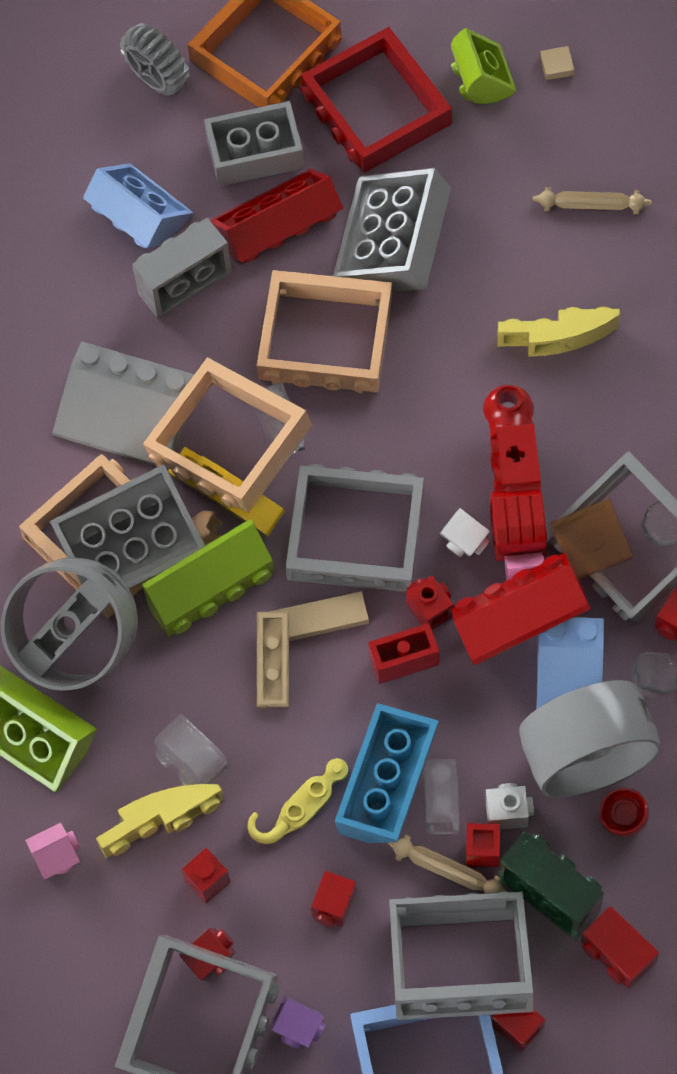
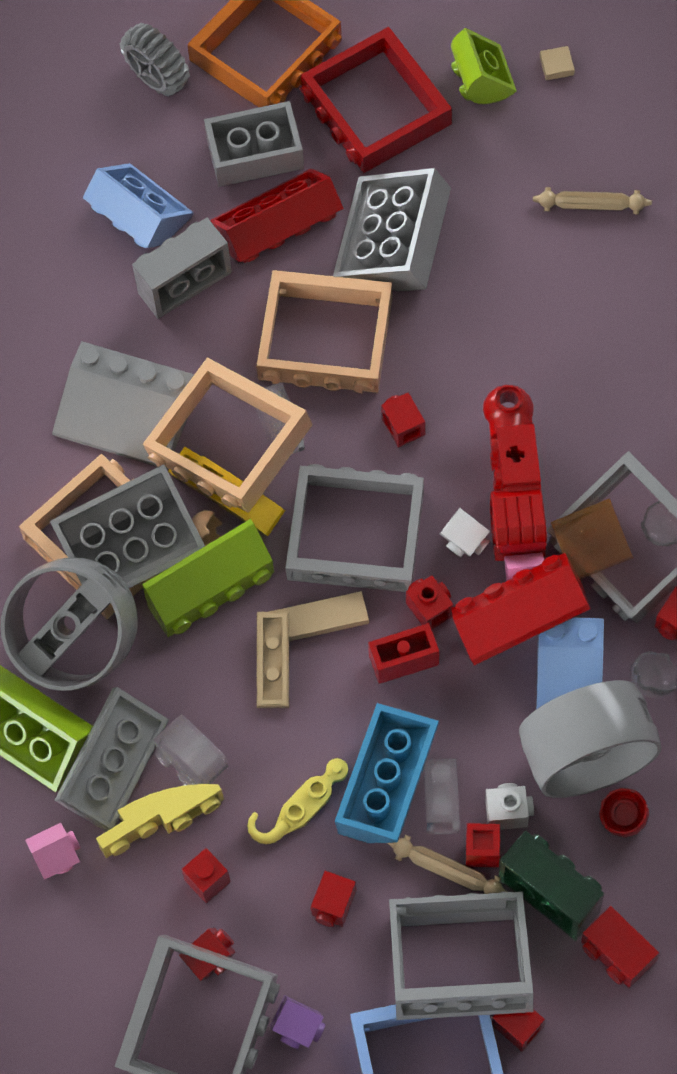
(111, 759): none -> light grey tile
(402, 419): none -> red brick
(572, 330): light yellow slope -> none

